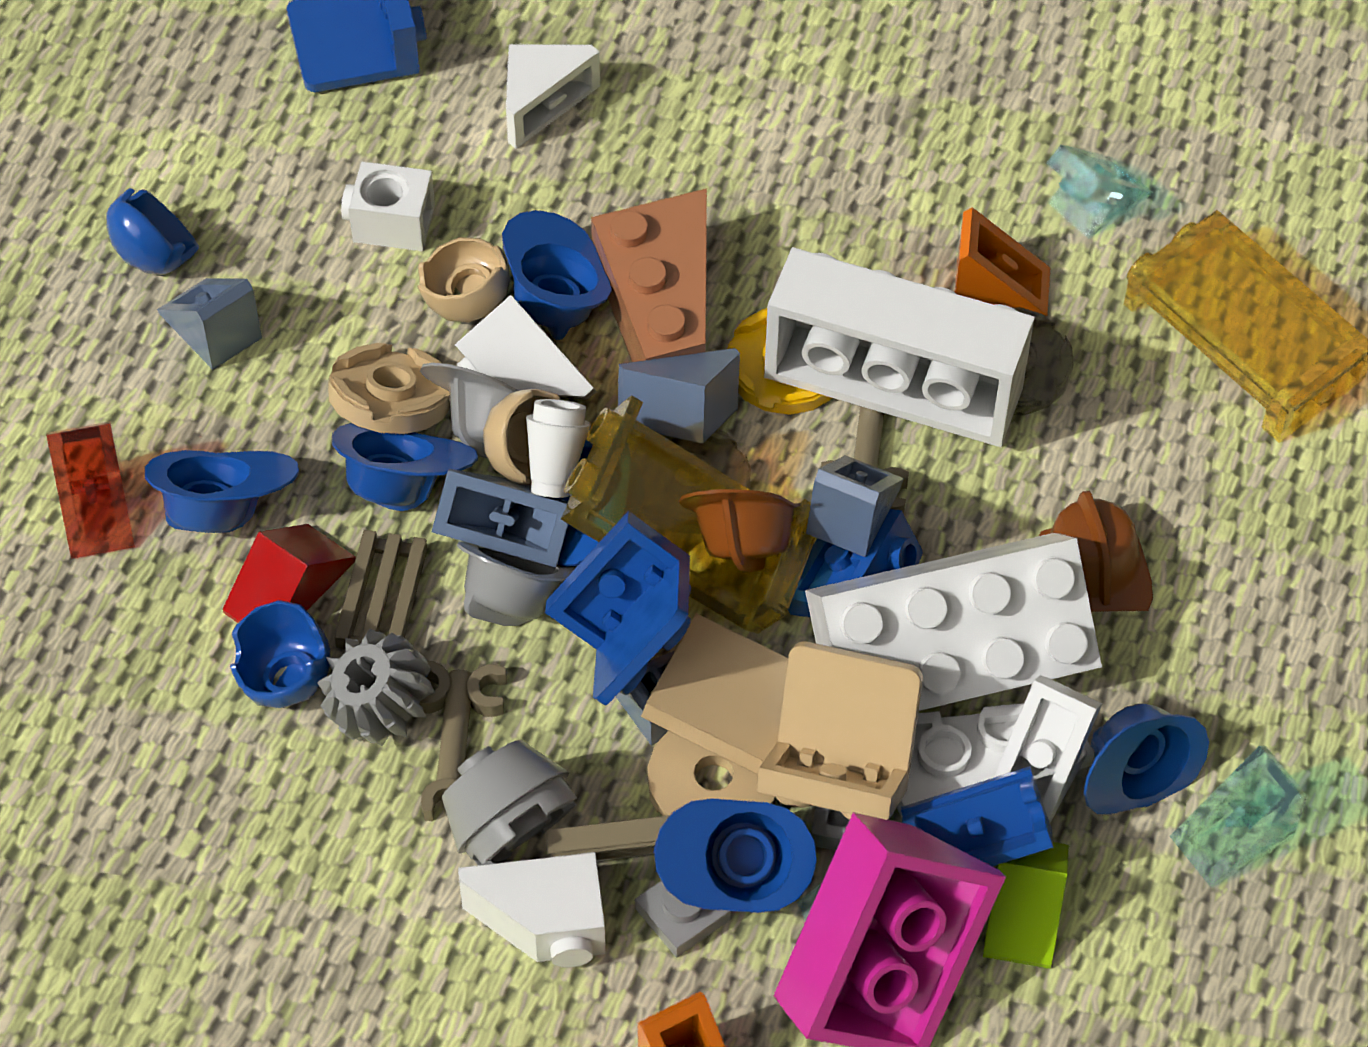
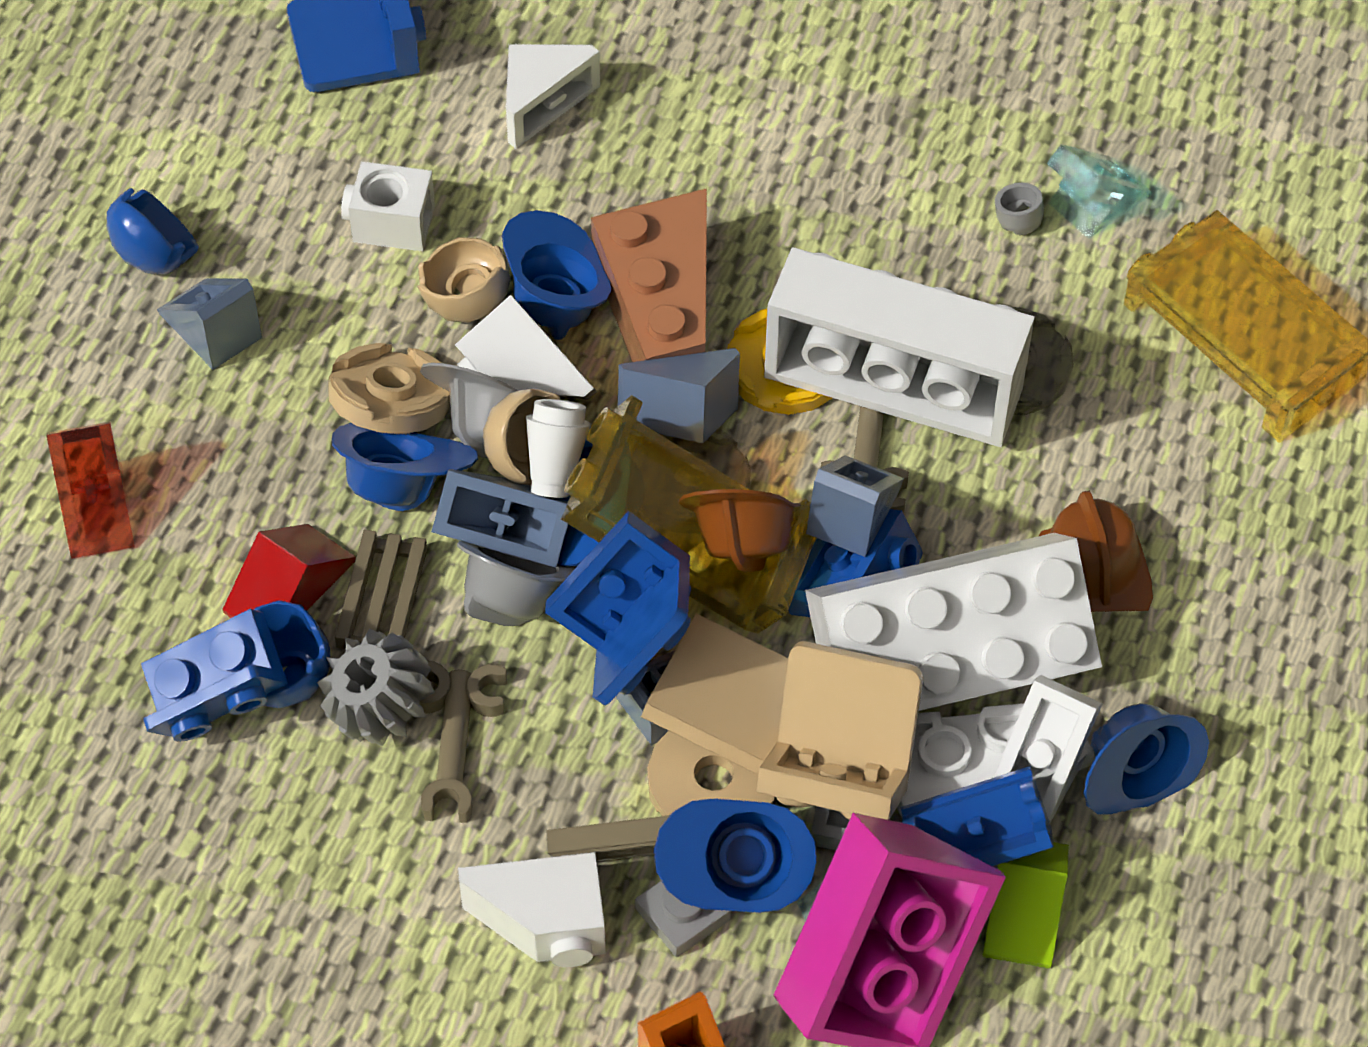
(213, 676): none -> bracket
(217, 489): blue piece -> none
(505, 800): light grey cone -> none
(998, 268): orange slope -> none
(1012, 209): none -> light grey hinge
(1242, 818): clear light blue slope -> none

